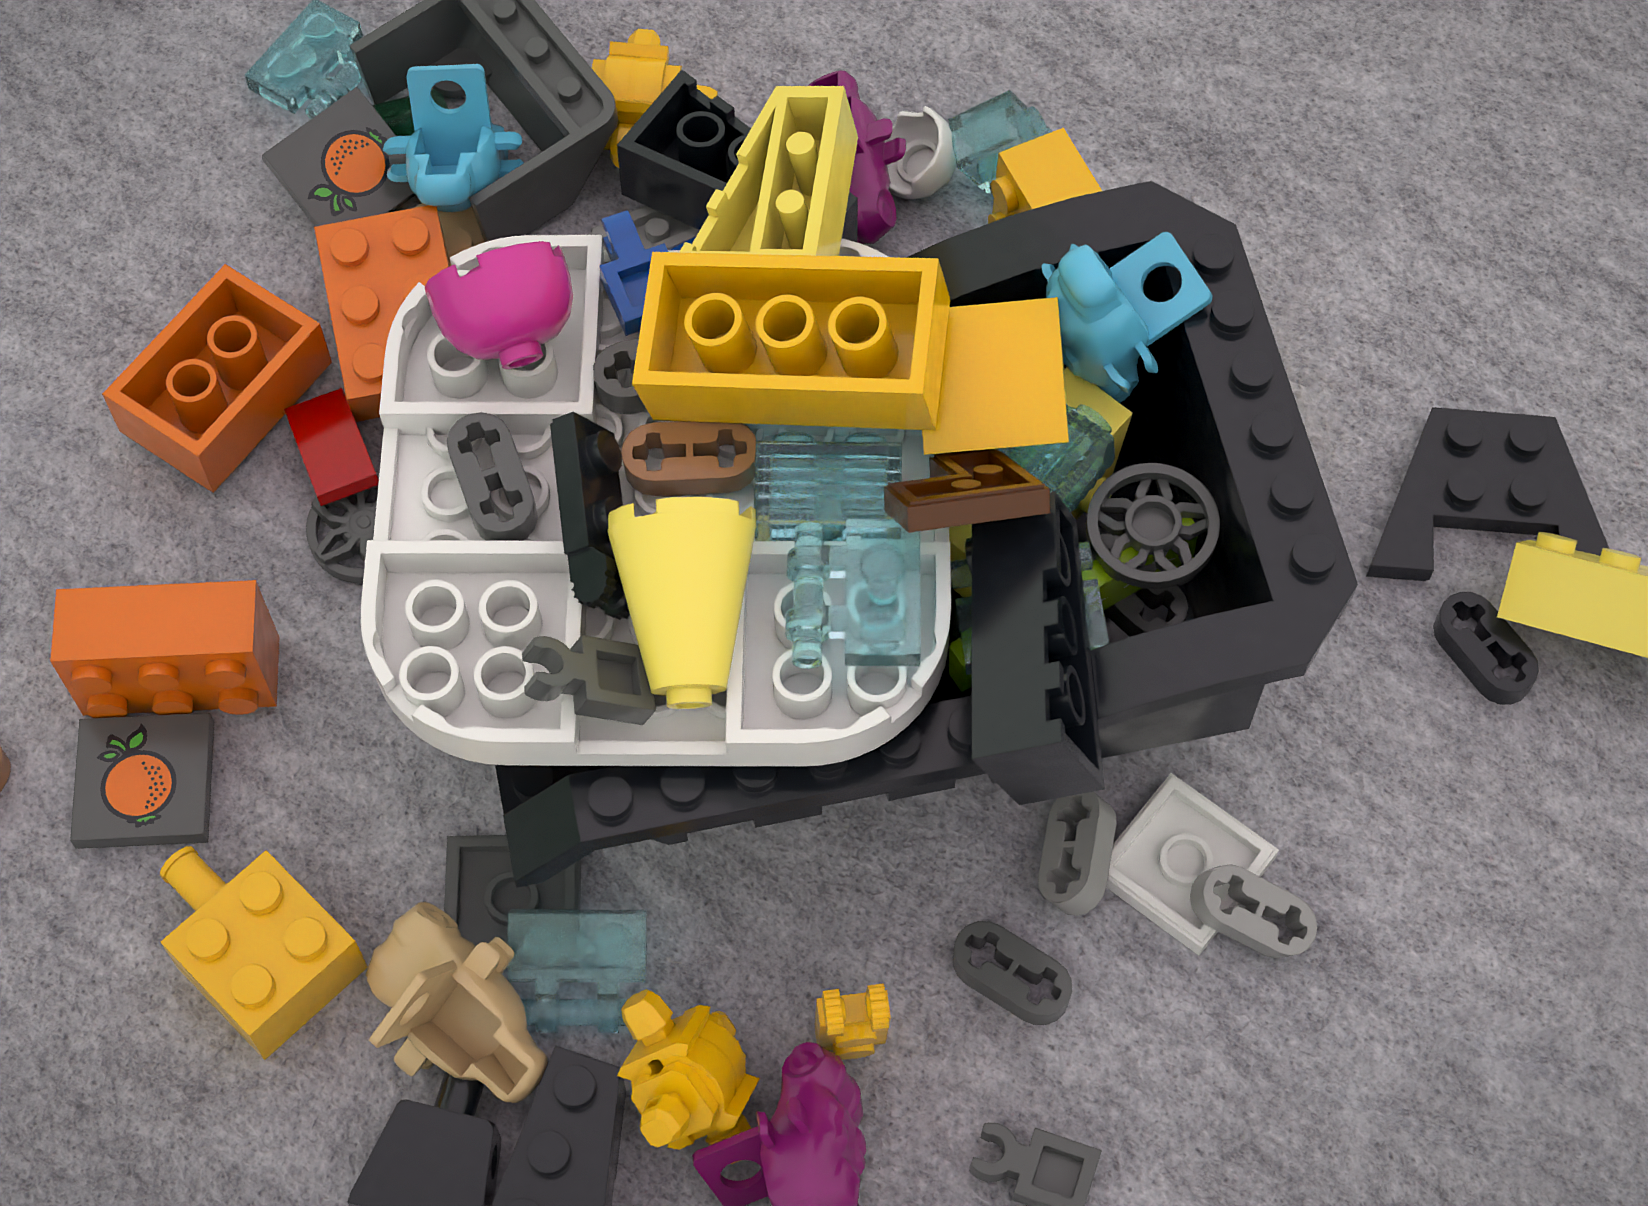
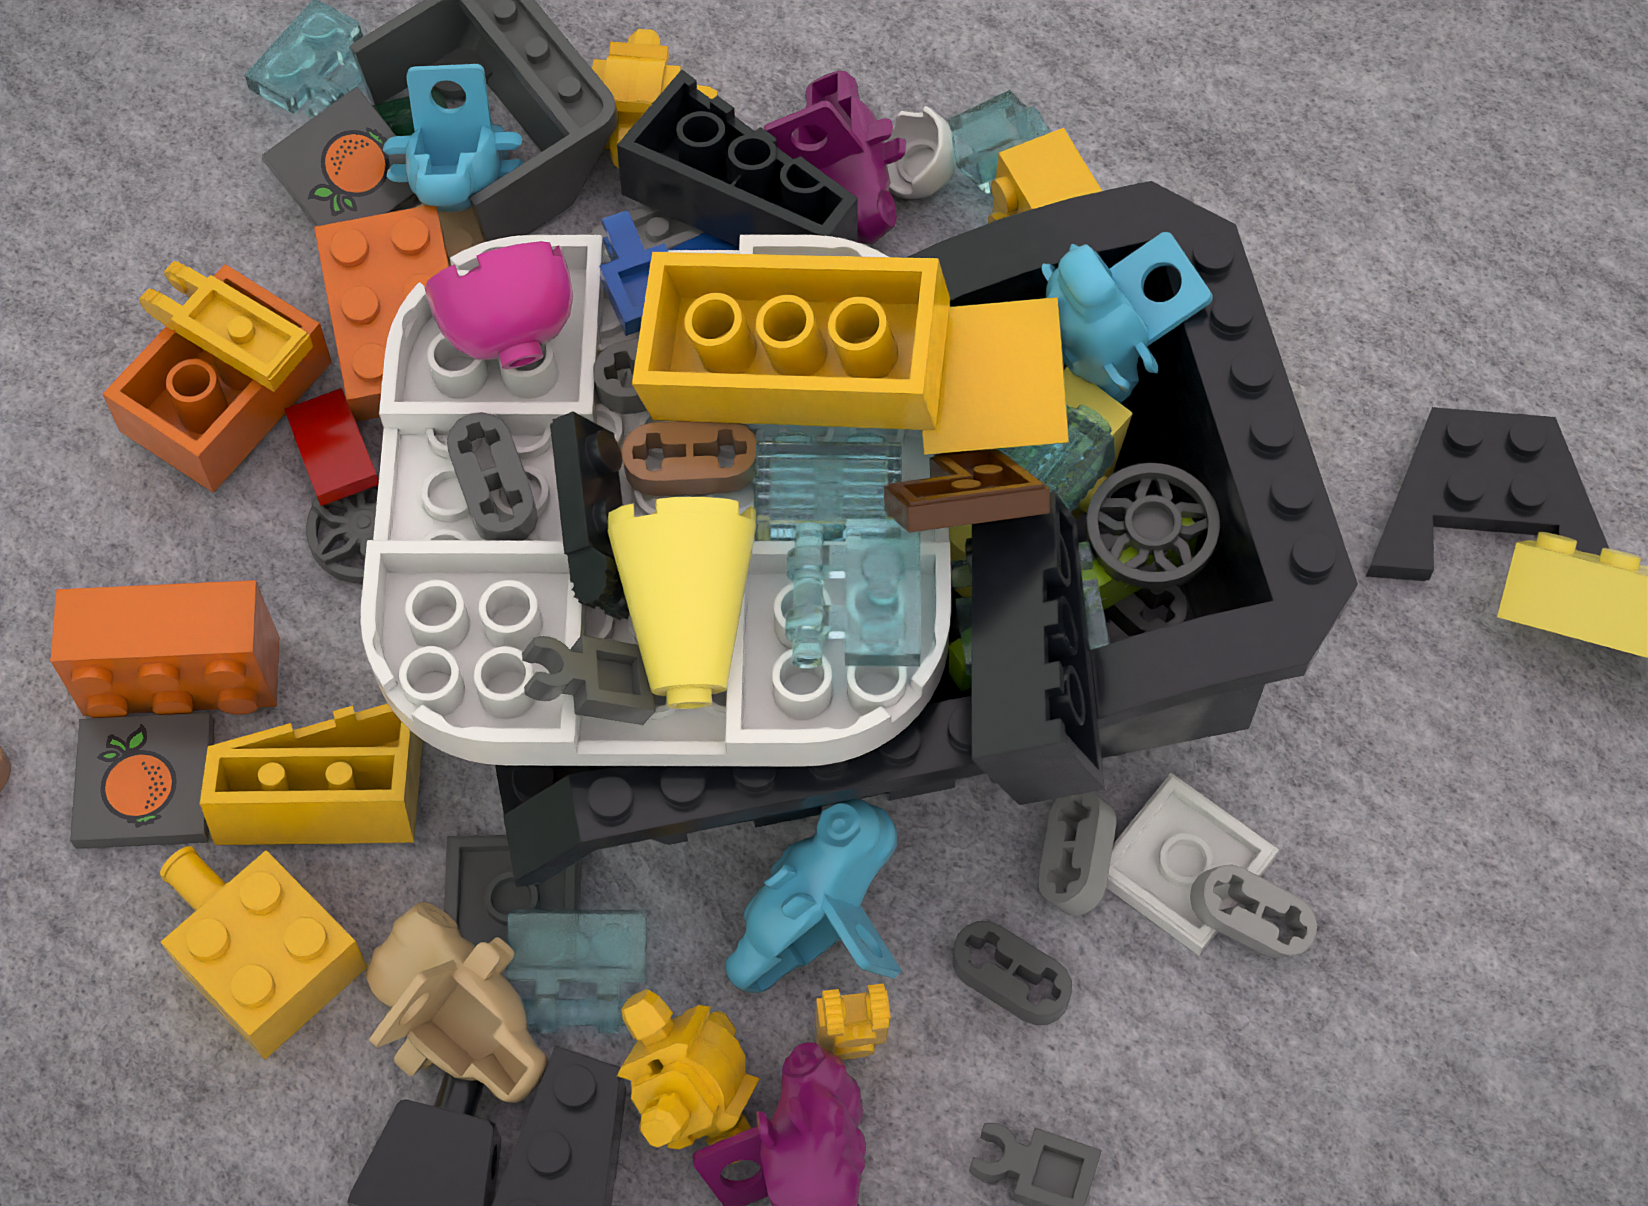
(229, 326): none -> yellow hinge
(316, 783): none -> yellow wedge
(788, 180): light yellow wedge -> none
(818, 900): none -> medium azure piece
(1489, 645): black beam -> none

